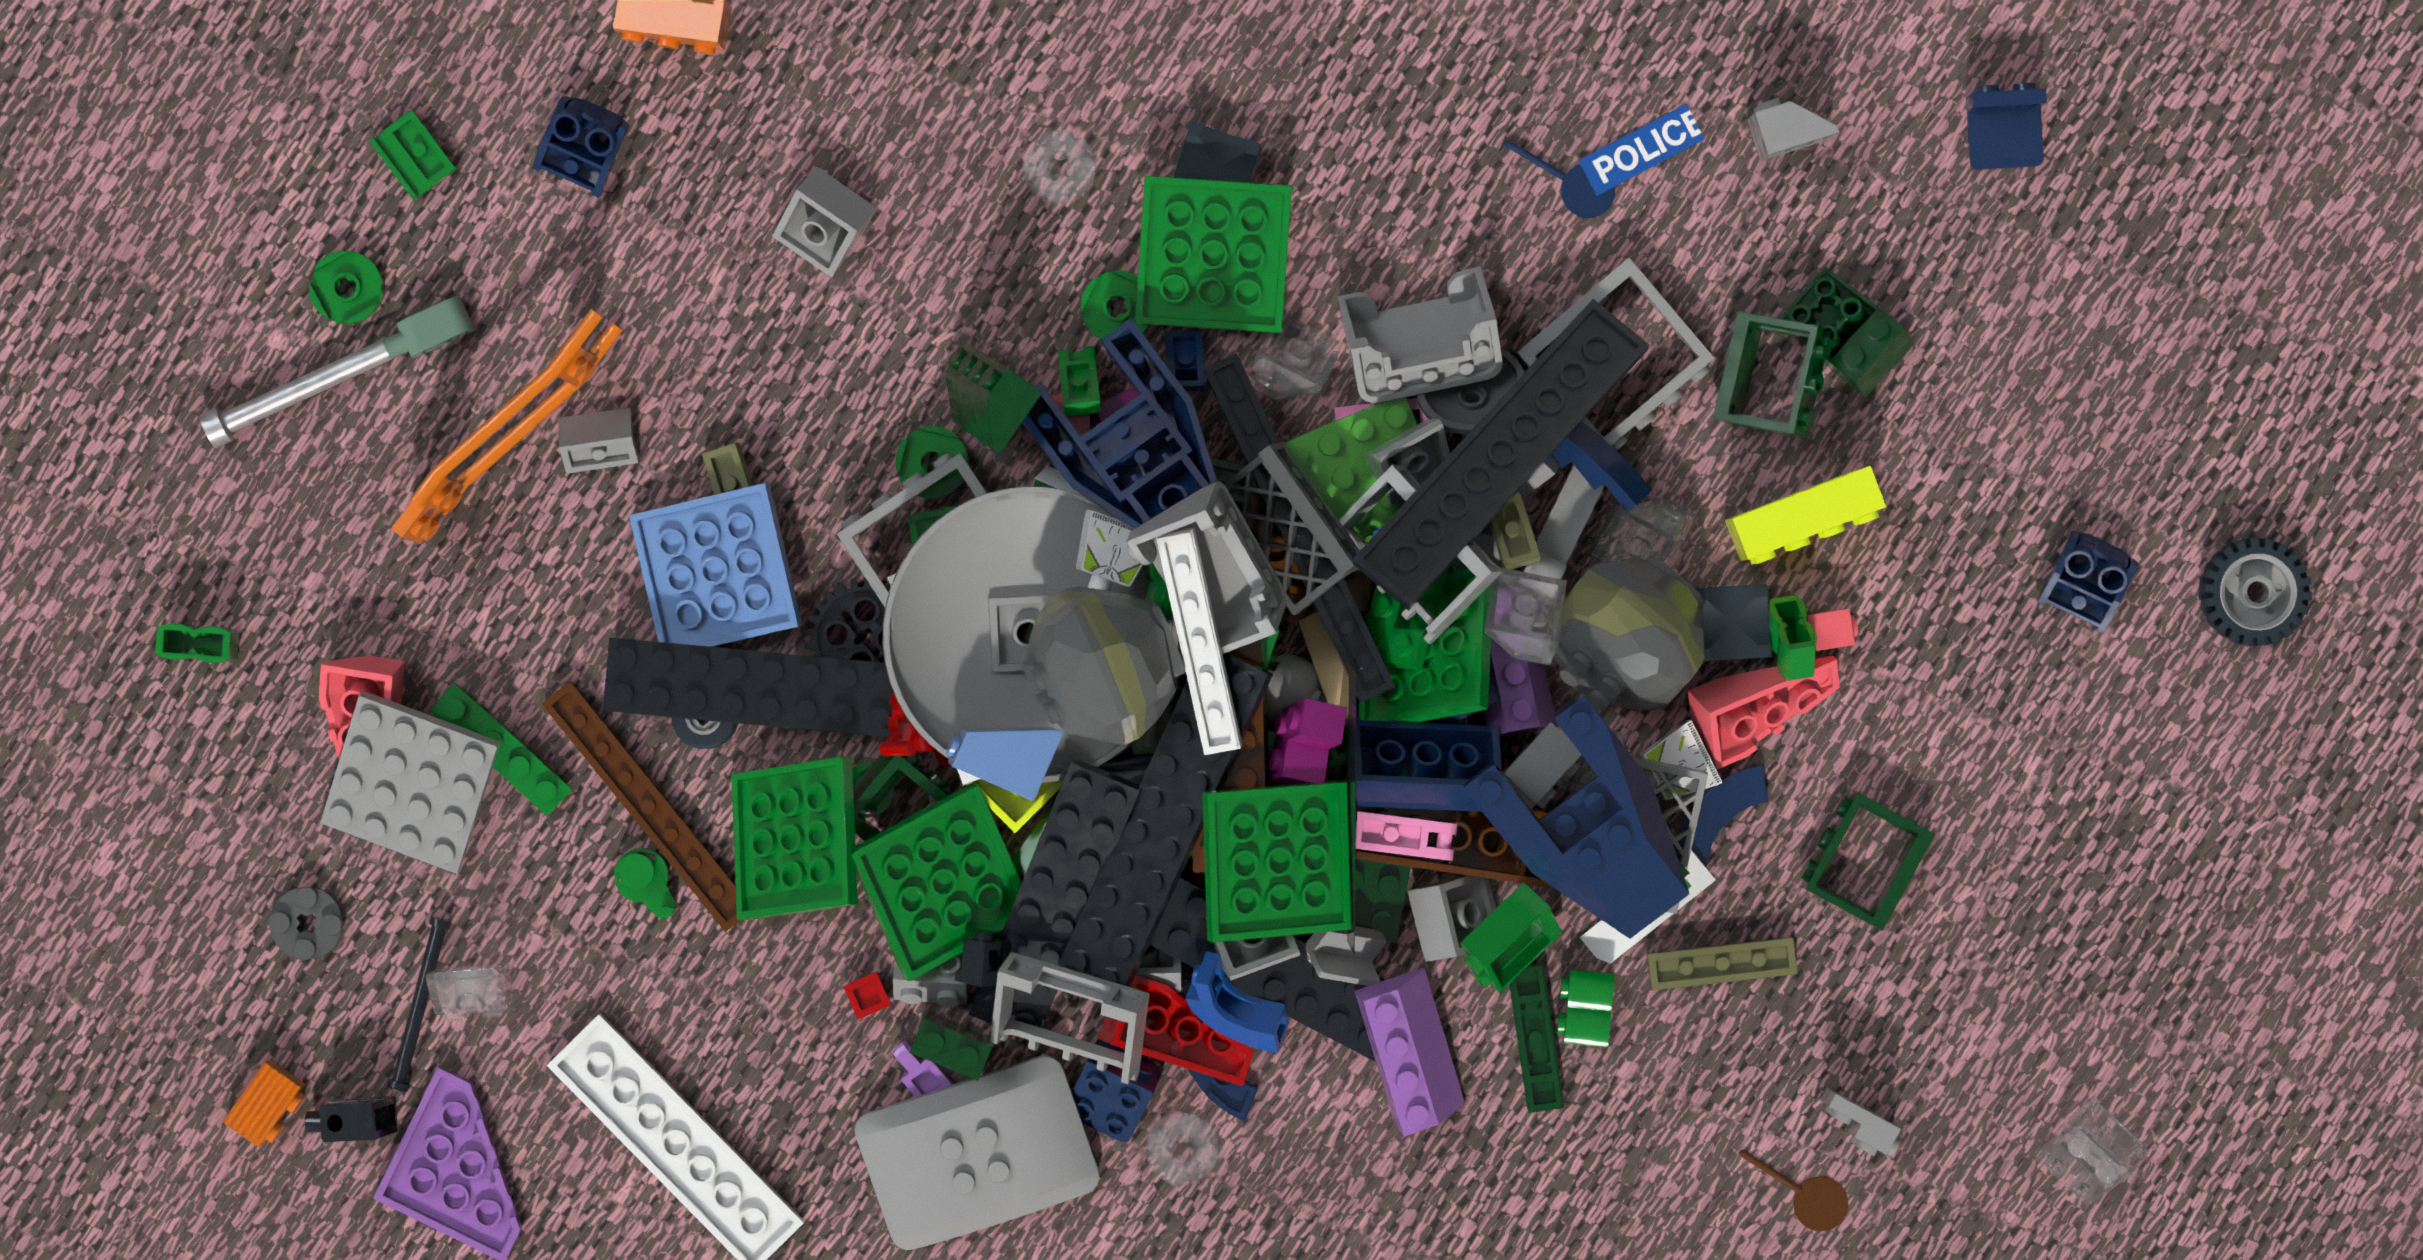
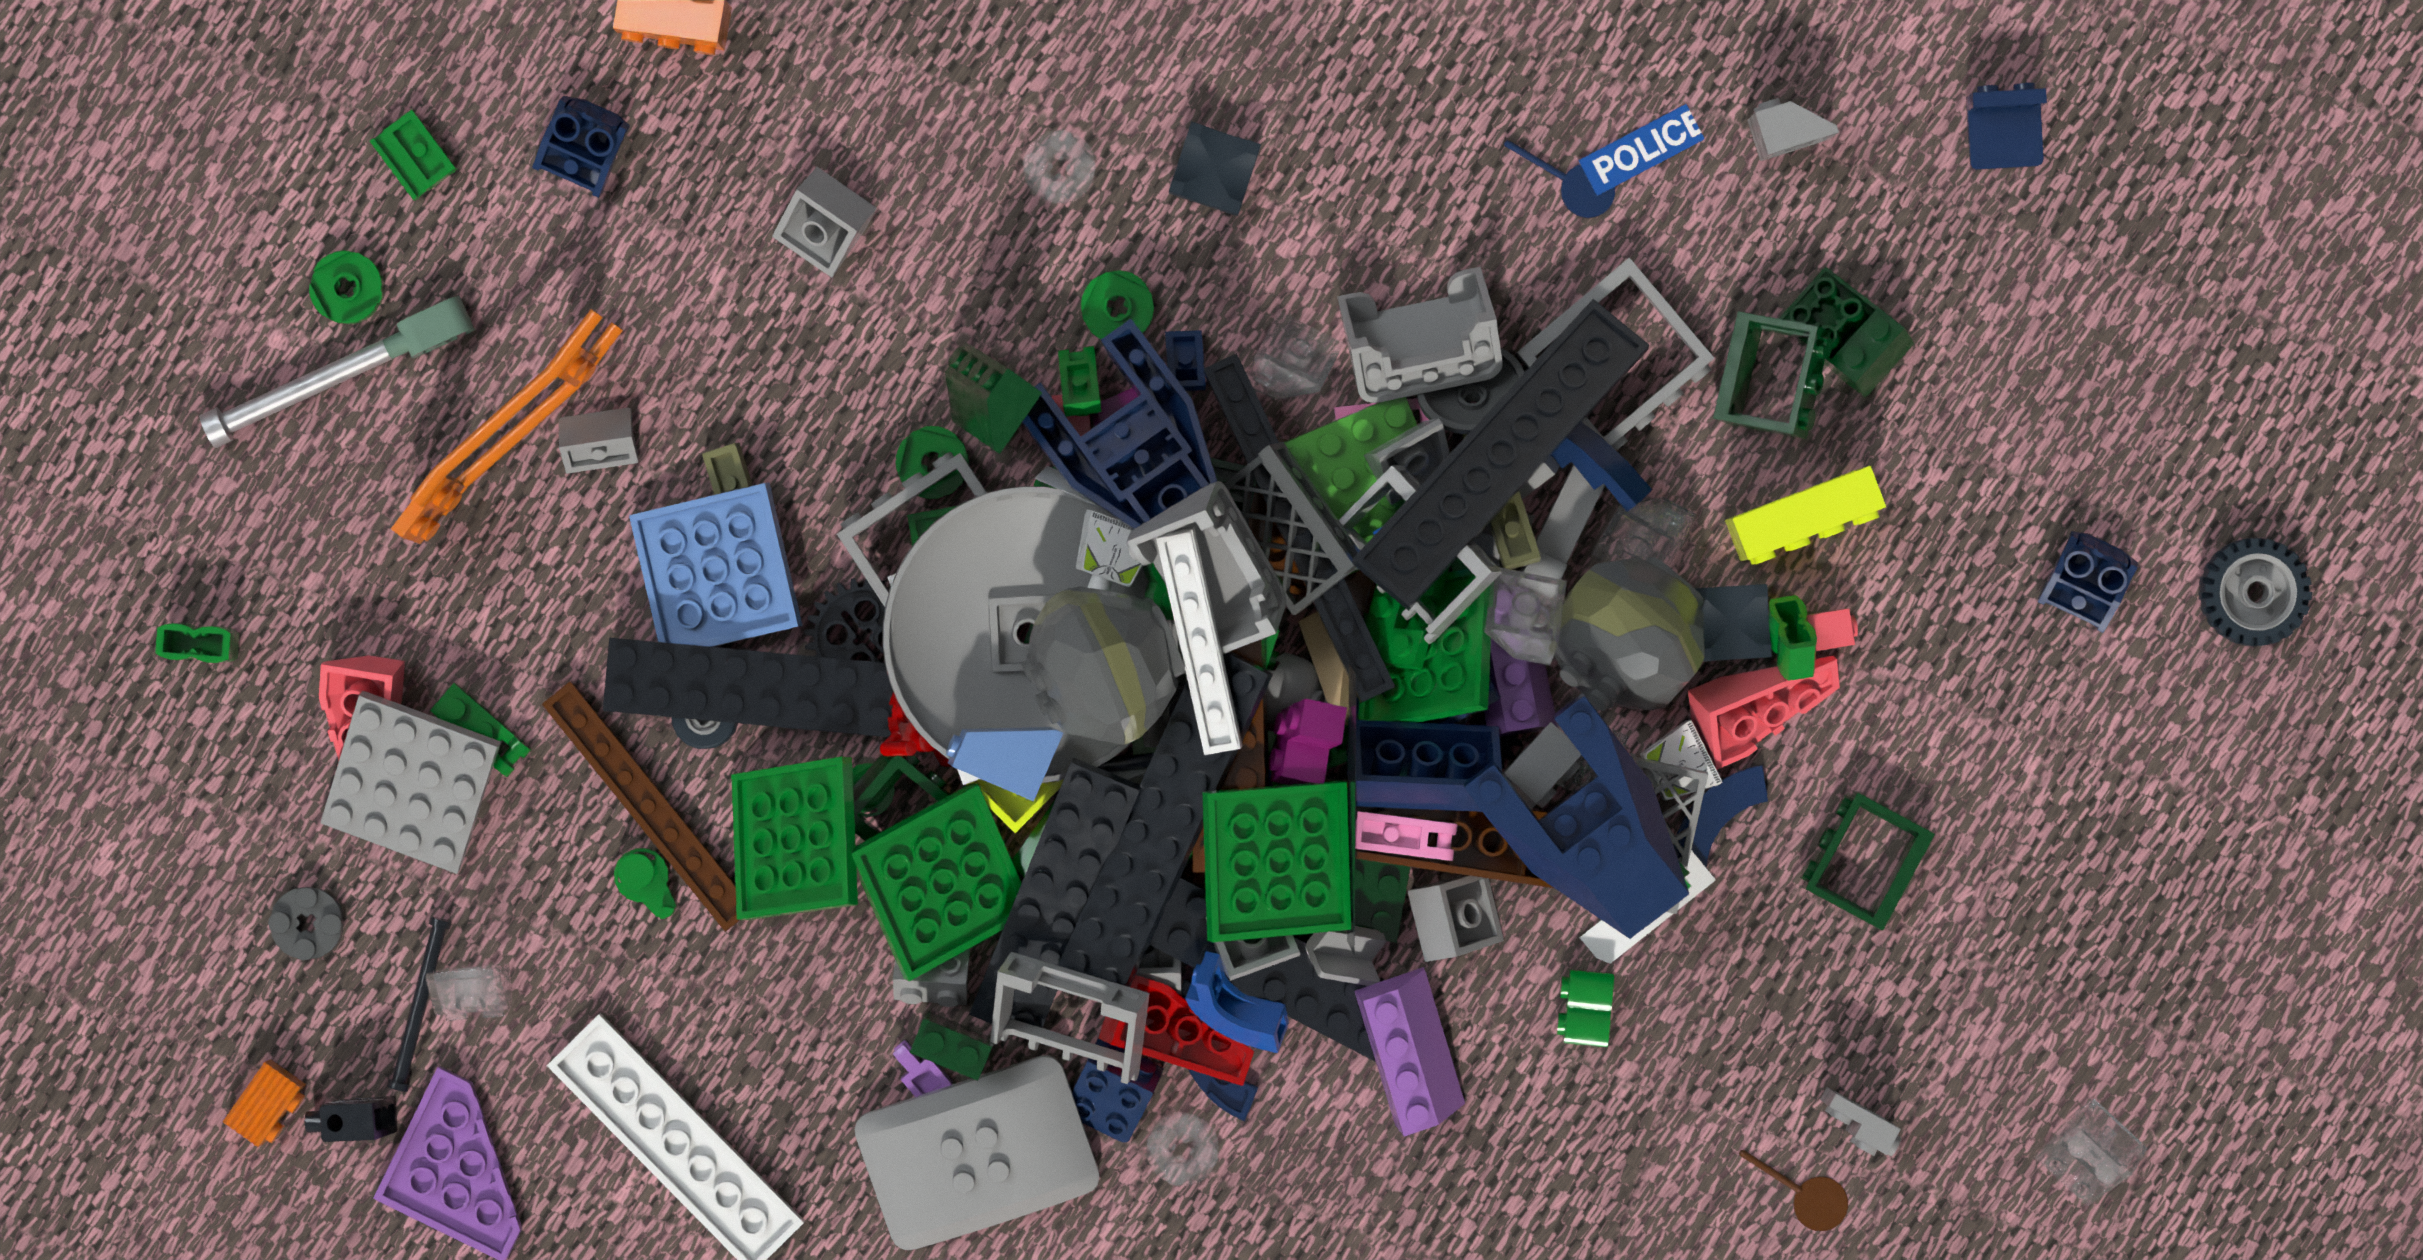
(525, 768): green plate -> none
(867, 995): red plate -> none
(982, 958): black brick -> none
(1213, 254): green plate -> none
(1510, 938): green window -> none
(1536, 1040): dark green plate -> none
(1722, 963): olive plate -> none

